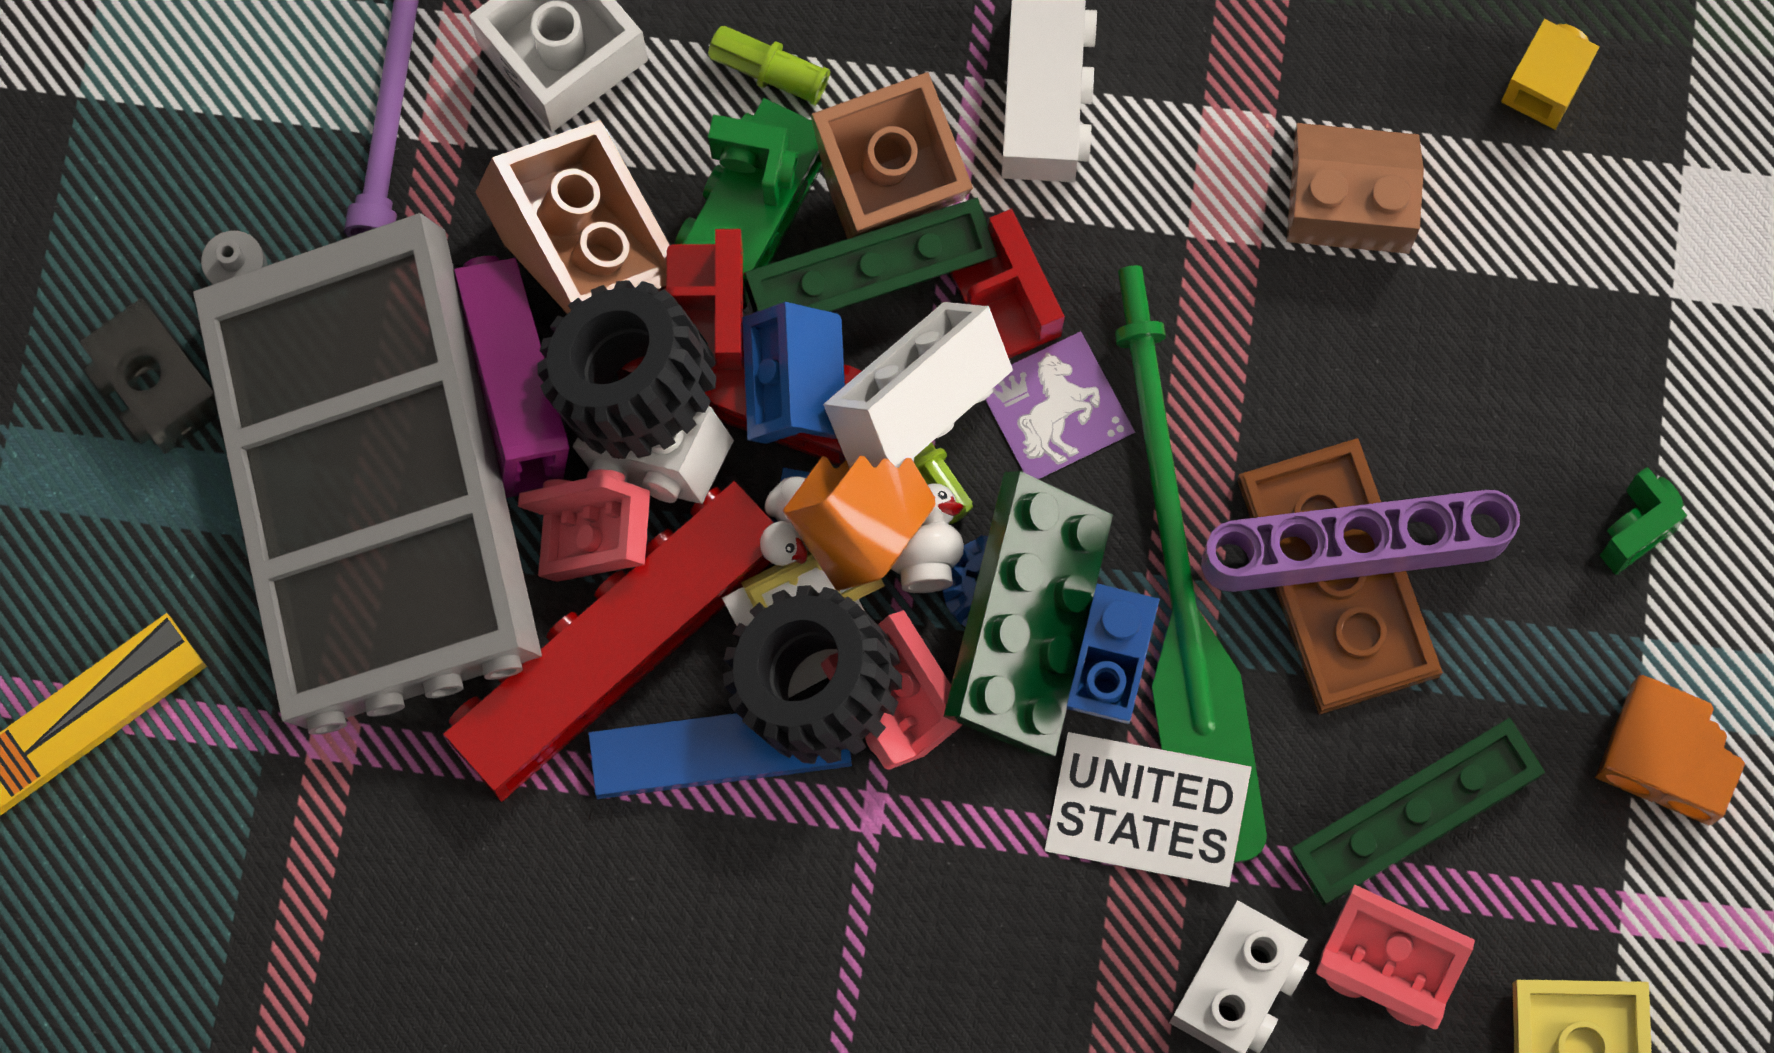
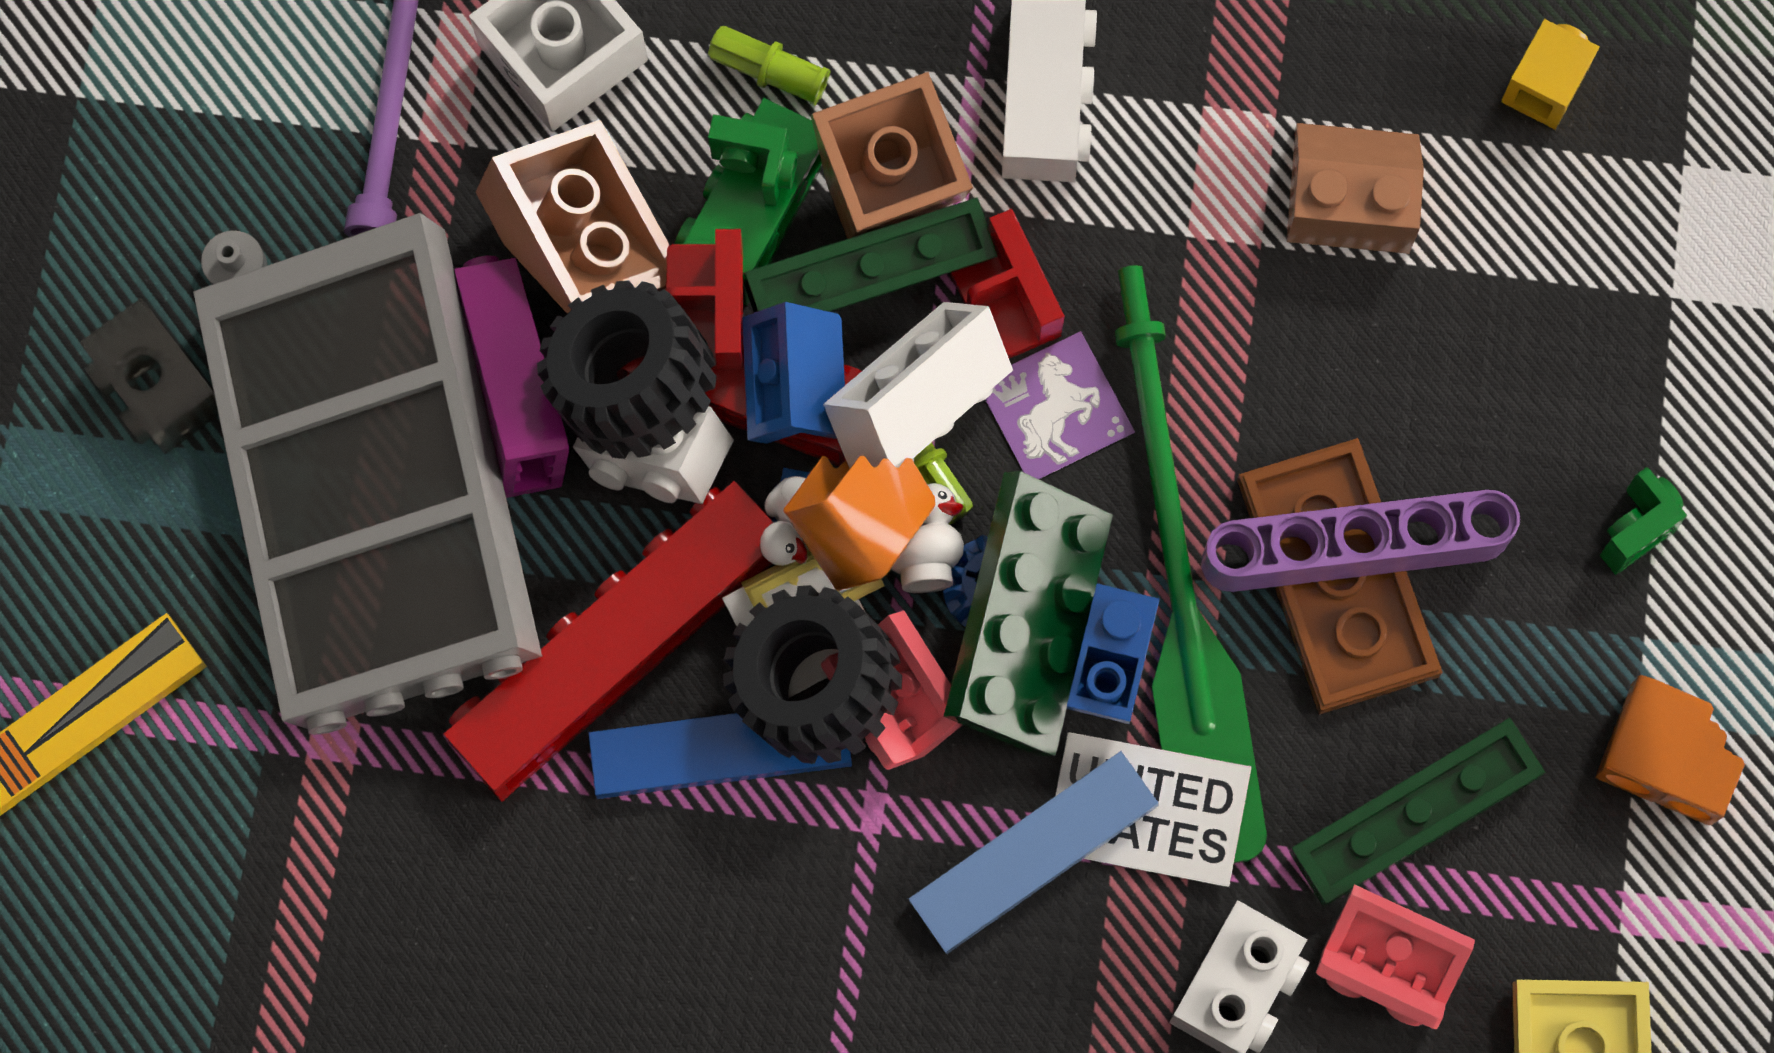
(589, 524): coral bracket -> none
(1033, 852): none -> medium blue tile

